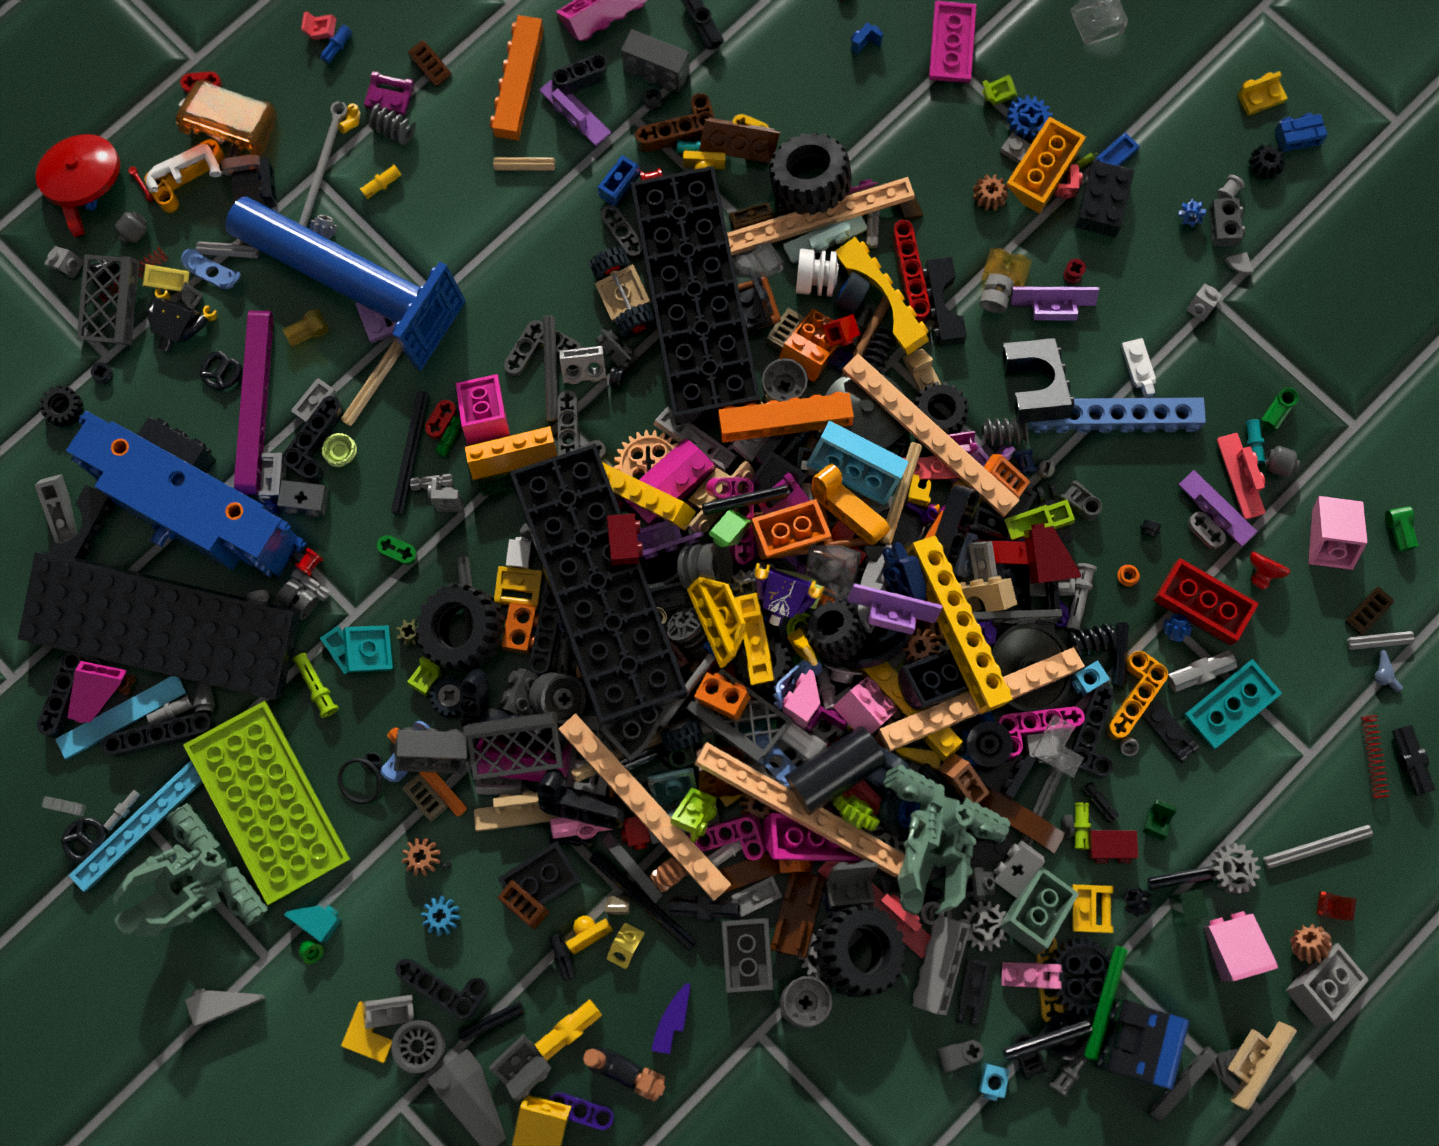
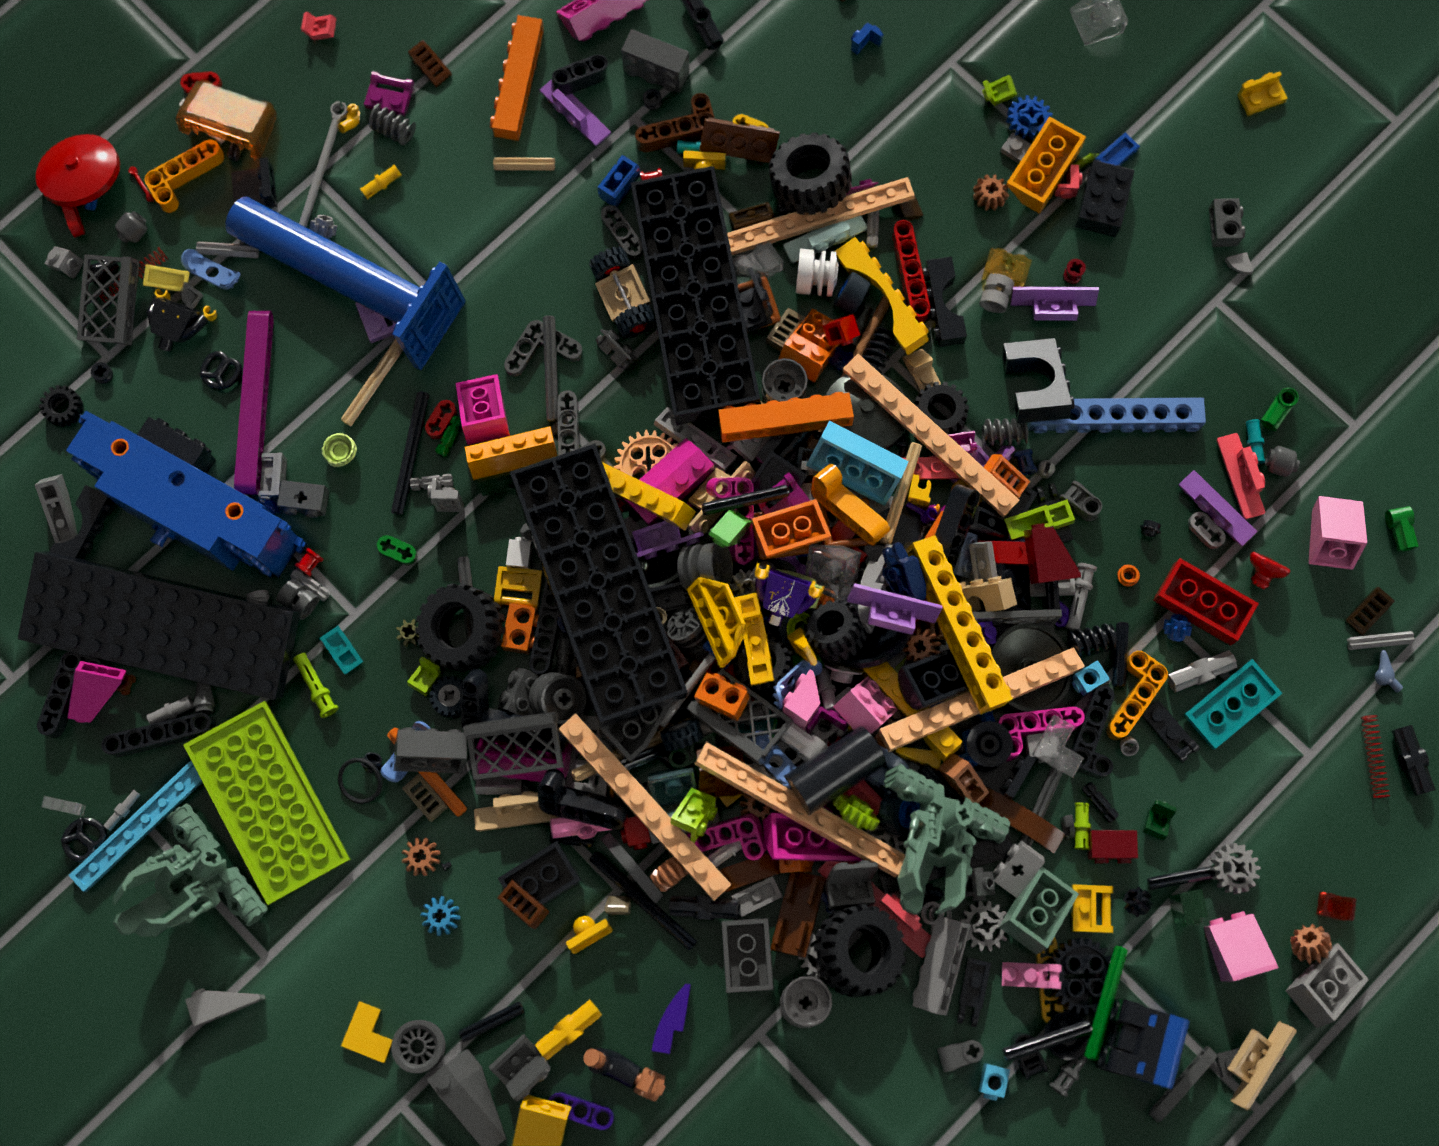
(121, 716): medium azure tile -> none
(181, 161): piece -> none
(239, 164): light grey beam -> none
(309, 326): clear yellow piece -> none
(310, 951): green tile -> none
(312, 399): light grey plate -> none
(316, 920): teal slope -> none
(317, 436): black beam -> none
(336, 43): blue axle -> none
(367, 648): teal plate -> none
(387, 1011): light grey hinge -> none
(439, 984): black beam -> none
(562, 956): black axle -> none
(582, 358): light grey brick -> none
(616, 377): black bush -> none
(623, 539): dark red brick -> none
(626, 944): light yellow bracket -> none
(952, 41): dark pink plate -> none
(1139, 366): white hinge -> none
(1192, 218): blue gear -> none
(1204, 302): light grey bracket -> none
(1231, 188): light grey bush -> none
(1267, 161): black gear -> none
(1300, 132): blue brick -> none
(1318, 846): light grey axle -> none

